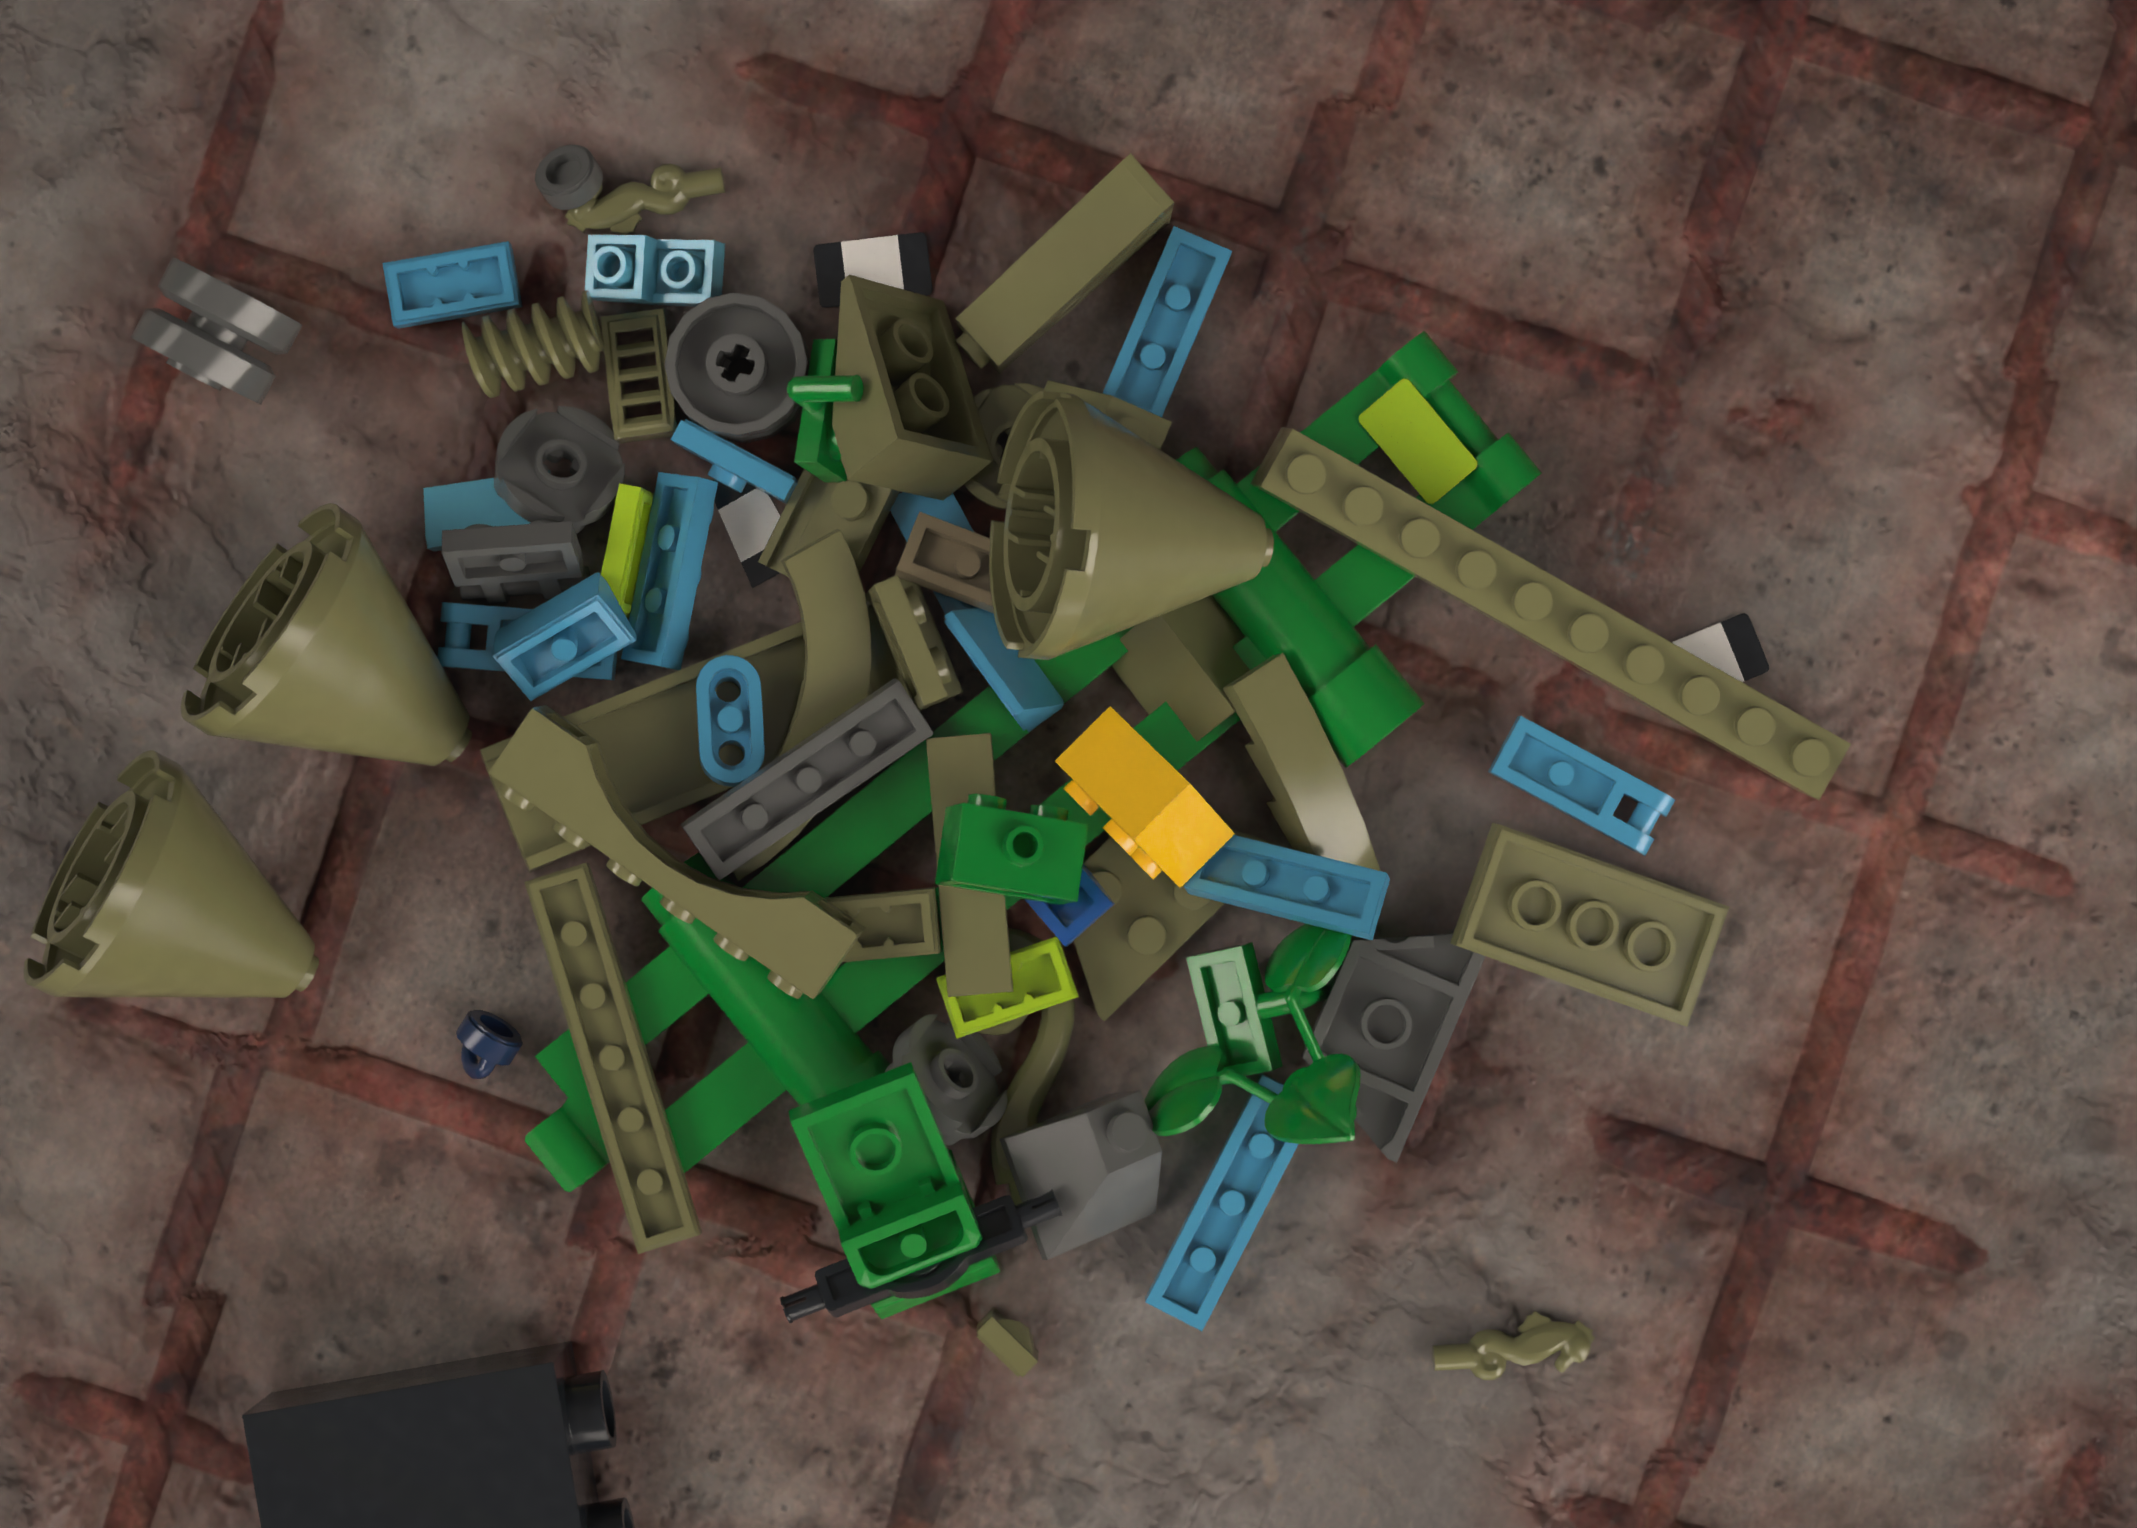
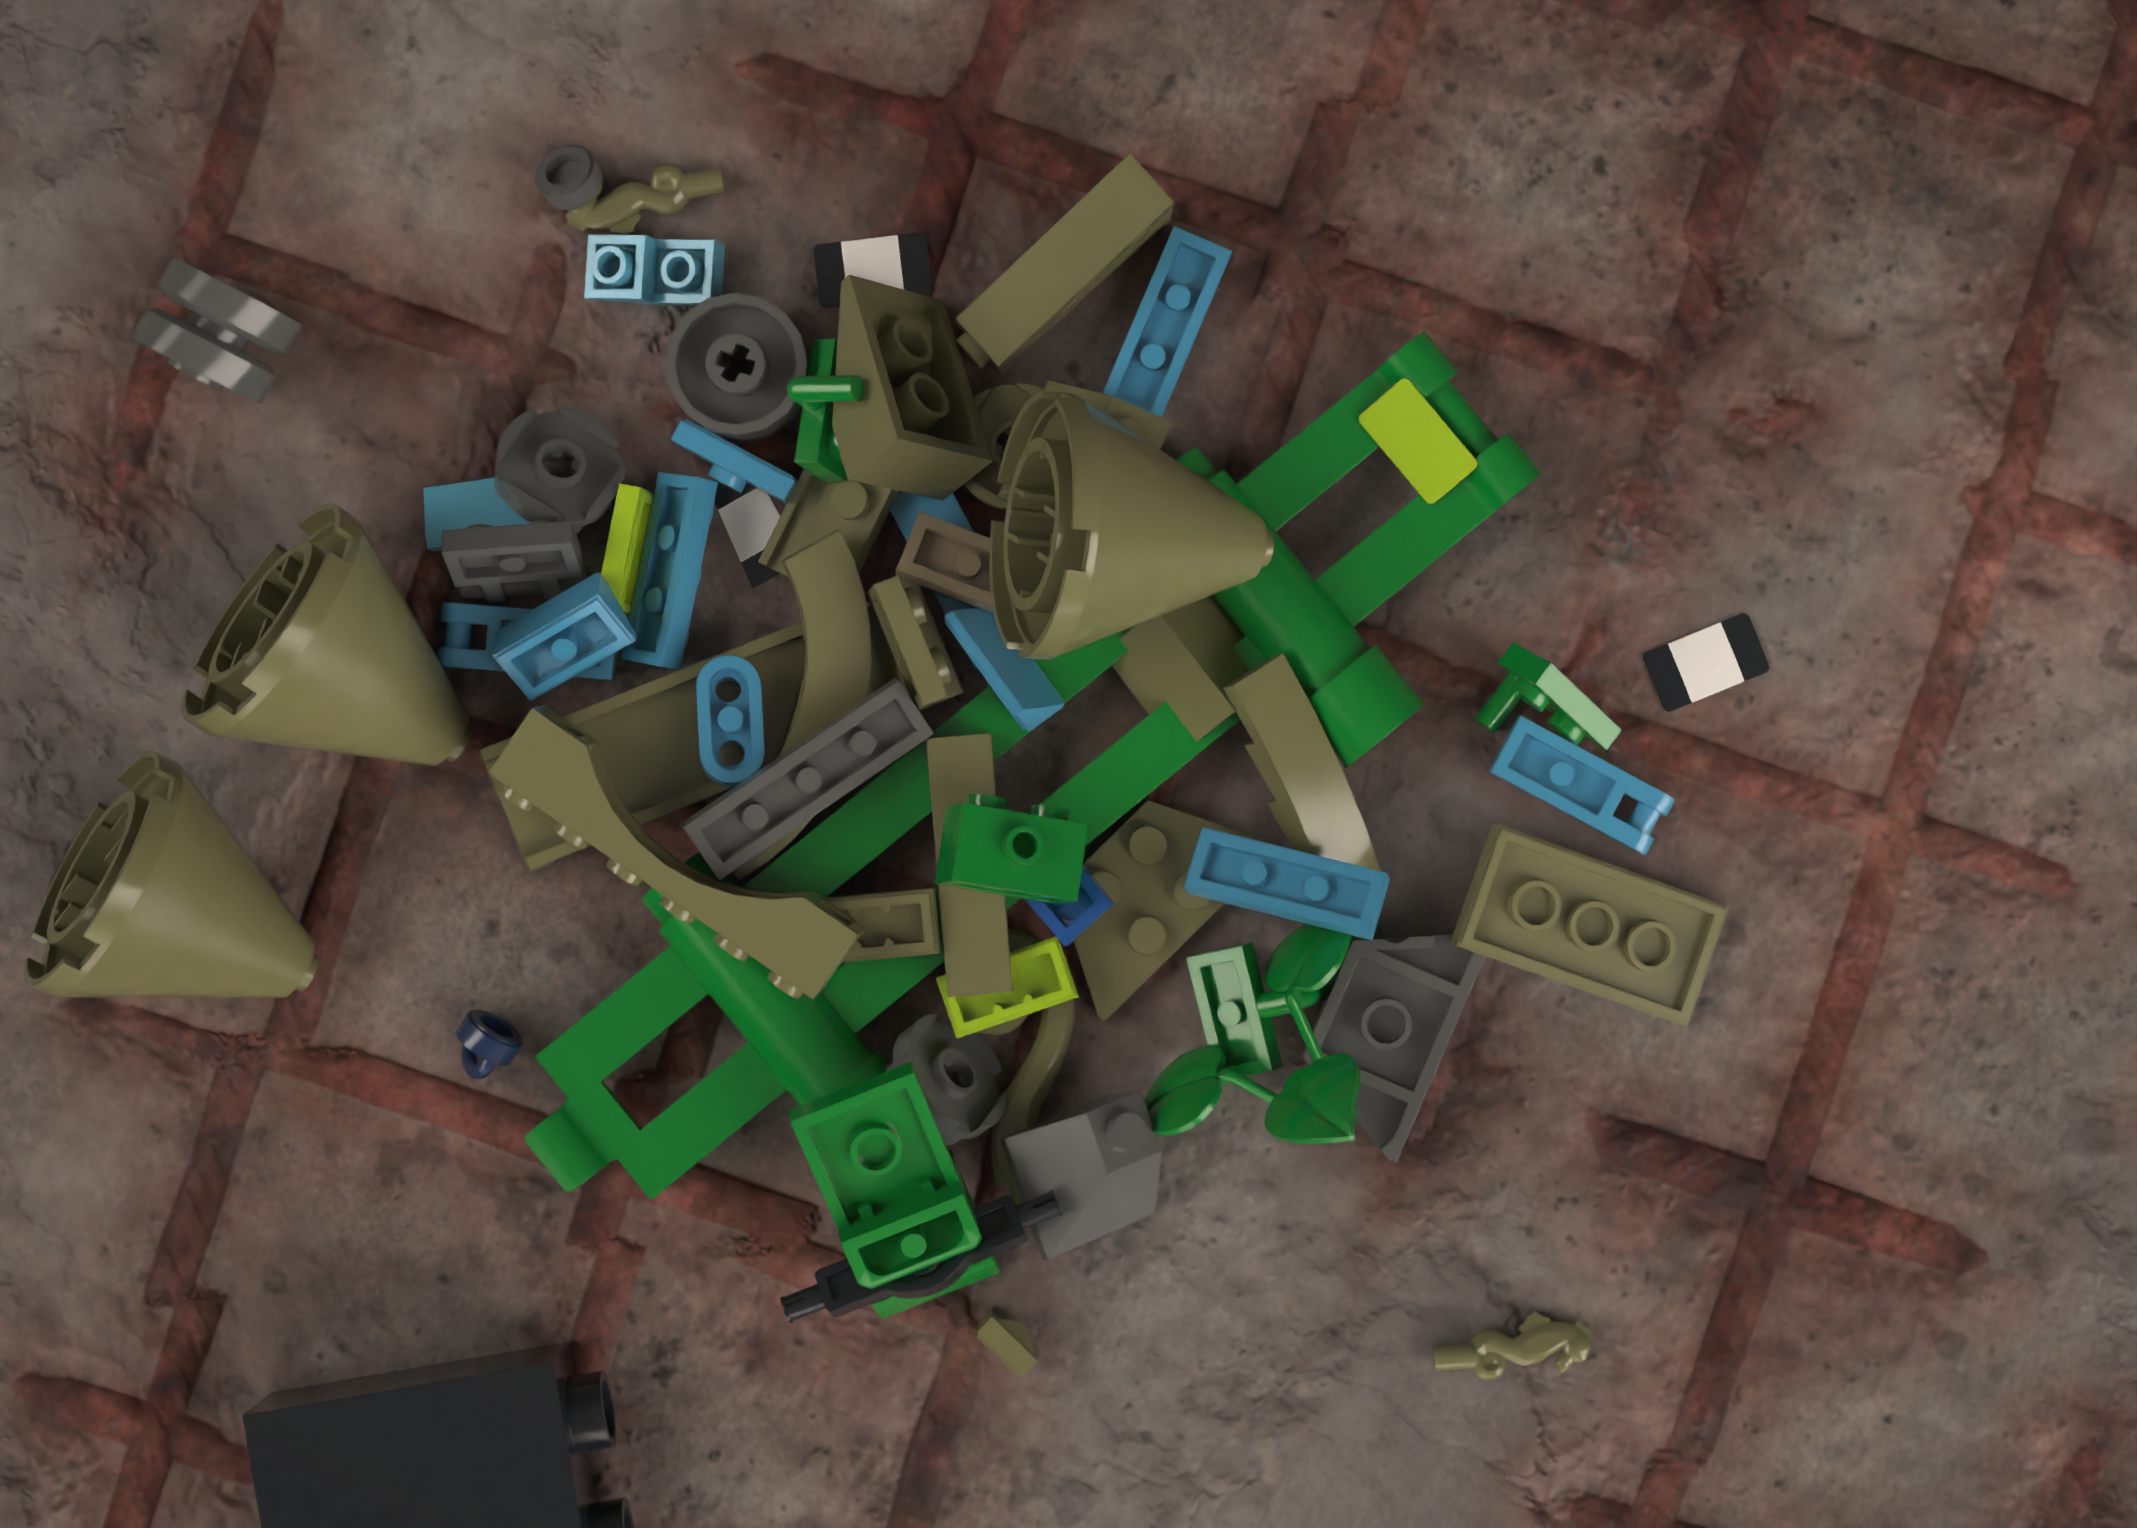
(452, 285): dark azure plate -> none
(534, 346): olive piece -> none
(613, 1058): olive tile -> none
(645, 427): olive slope -> none
(1150, 804): yellow brick -> none
(1222, 1216): dark azure plate -> none
(1544, 686): none -> green plate
(1549, 612): olive brick -> none

